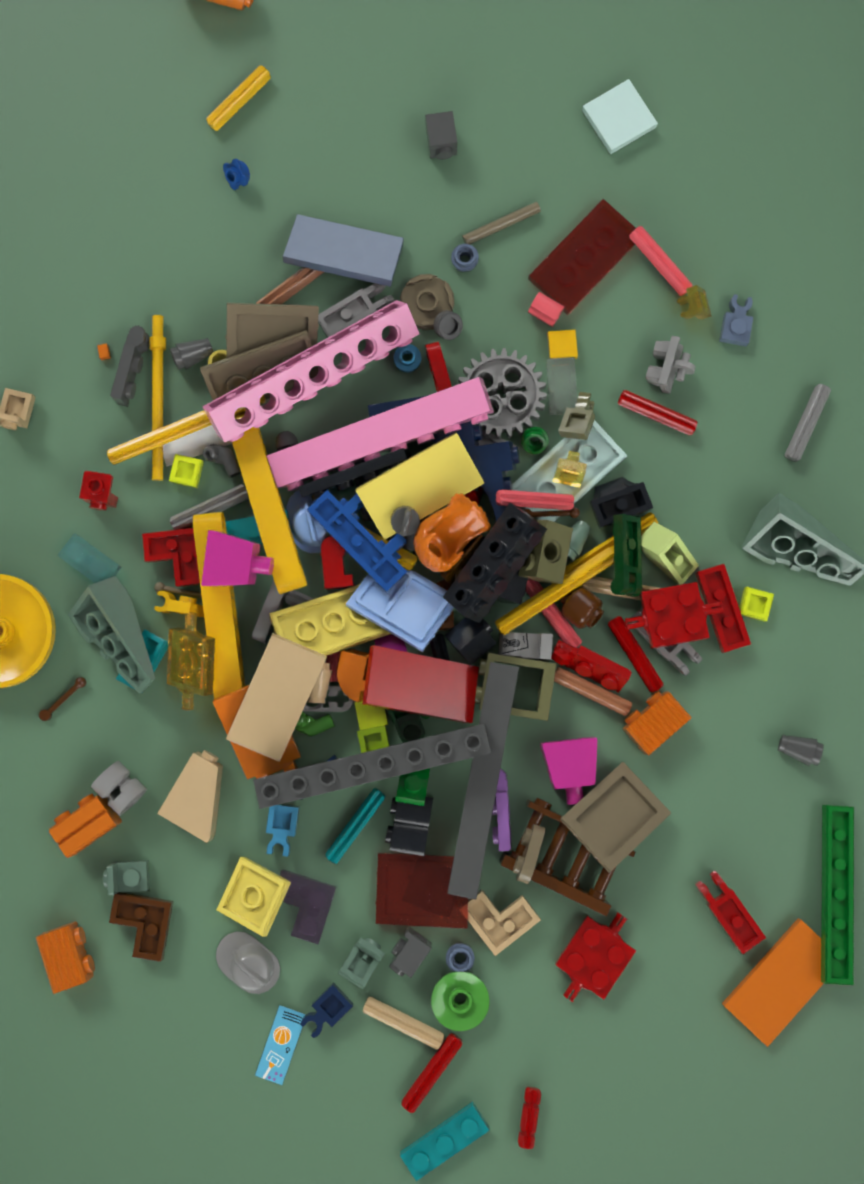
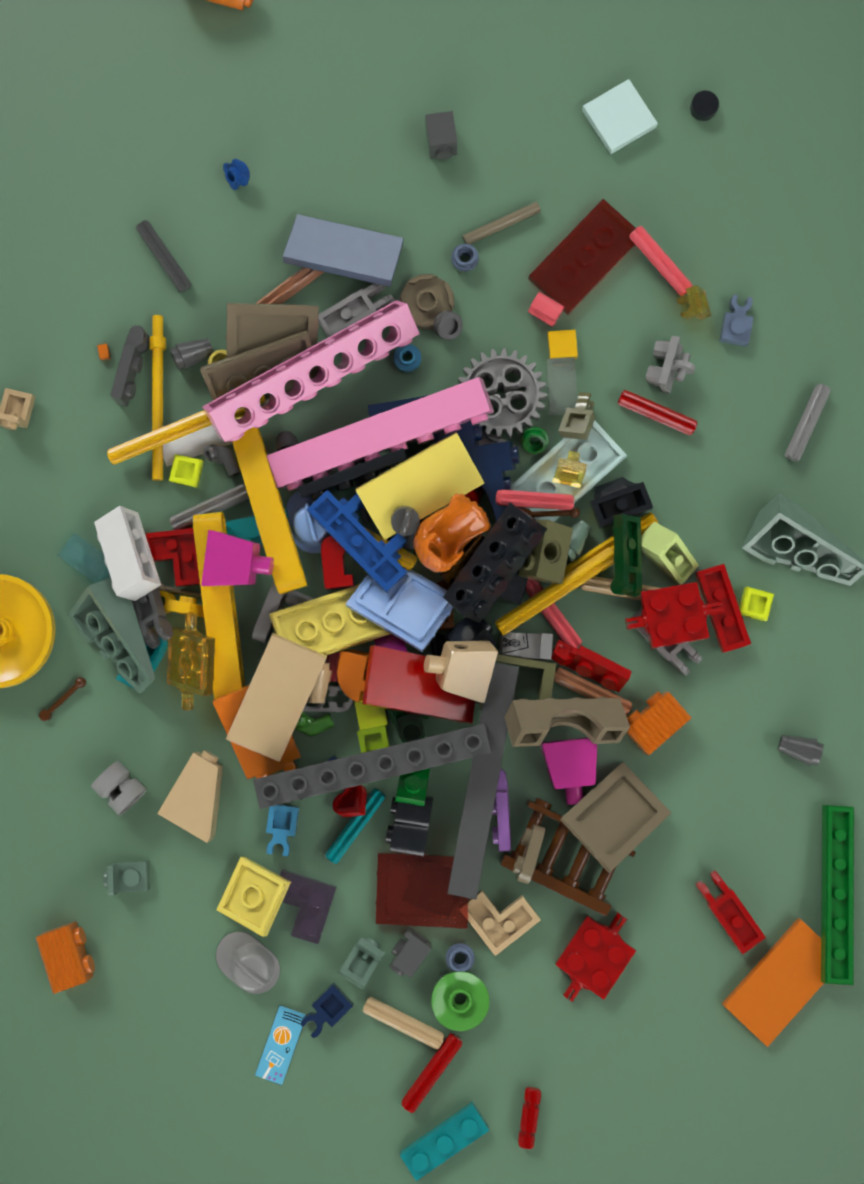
(84, 826): orange brick -> none
(97, 490): red bracket -> none
(127, 553): none -> white brick
(151, 612): none -> dark grey hinge
(151, 919): reddish brown plate -> none
(163, 256): none -> dark grey axle
(238, 97): yellow axle -> none
(351, 802): none -> red tile
(437, 366): red beam -> none
(464, 668): none -> tan torso
(582, 608): reddish brown head -> none
(599, 719): none -> dark tan arch
(635, 654): red axle -> none
(704, 105): none -> black tile

